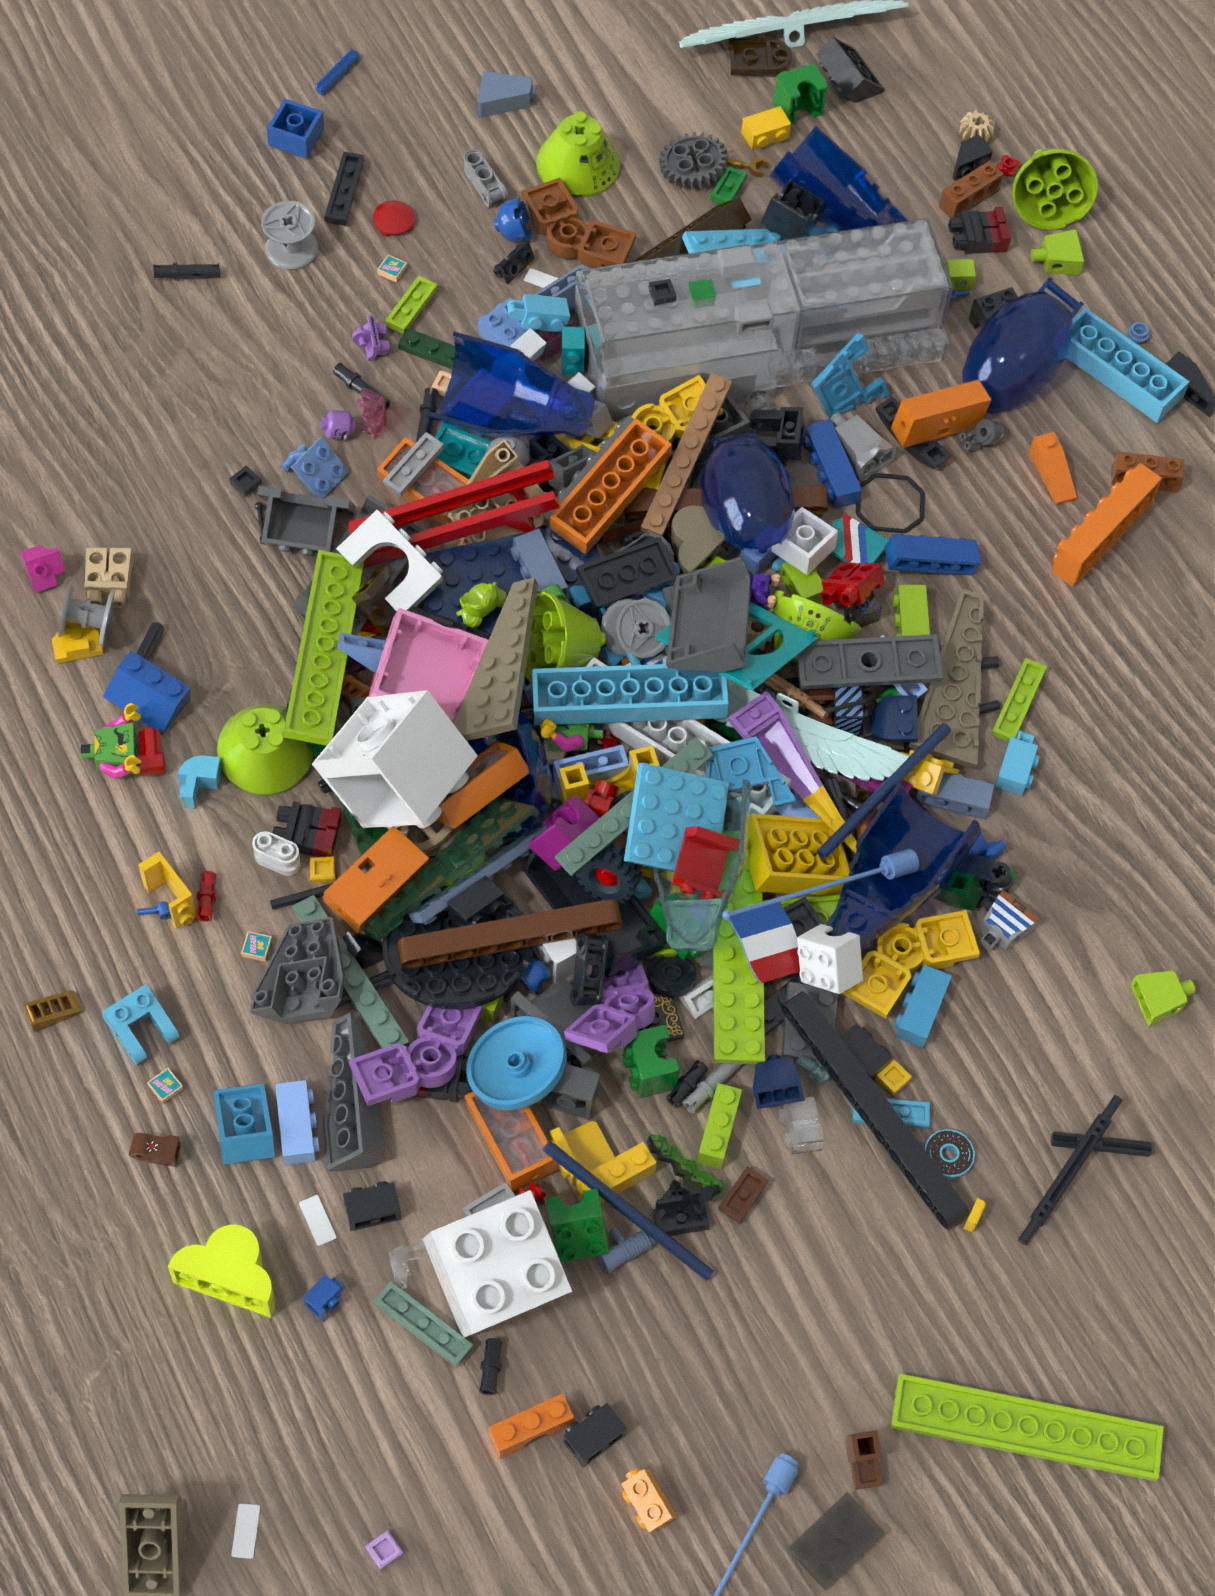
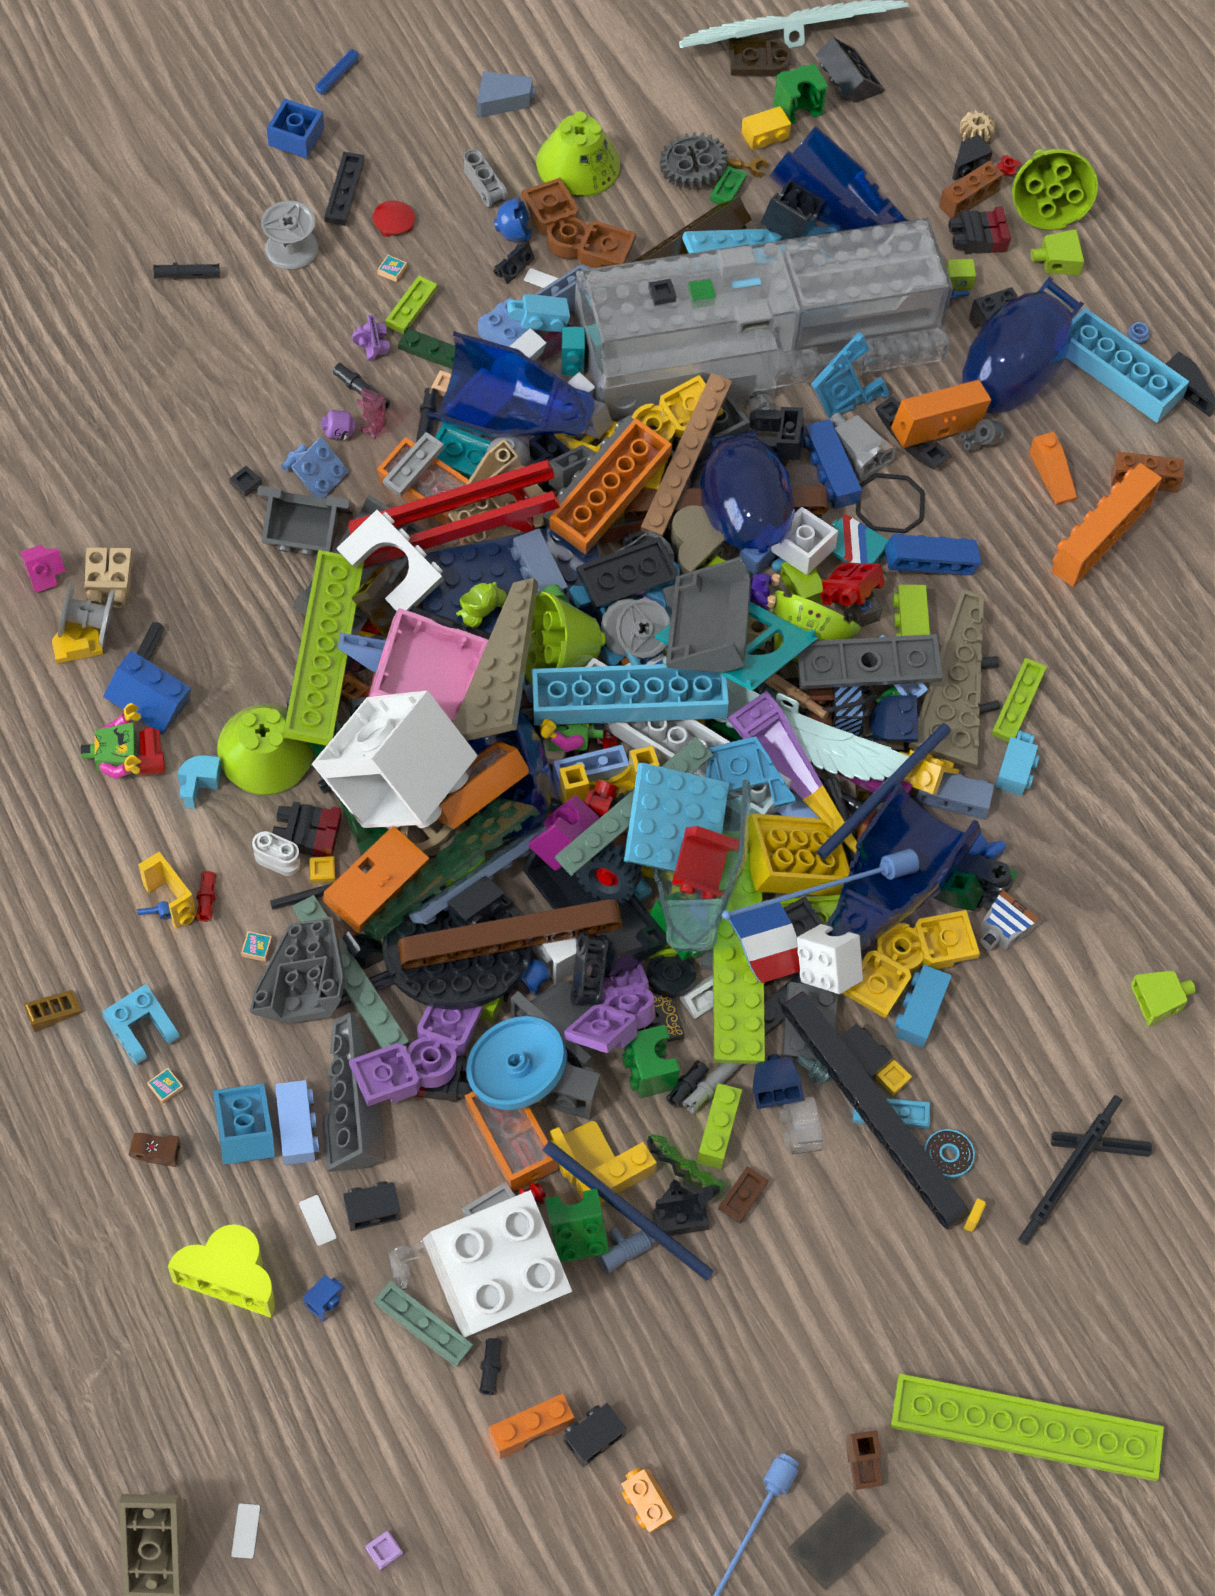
(259, 506): black hinge -> none

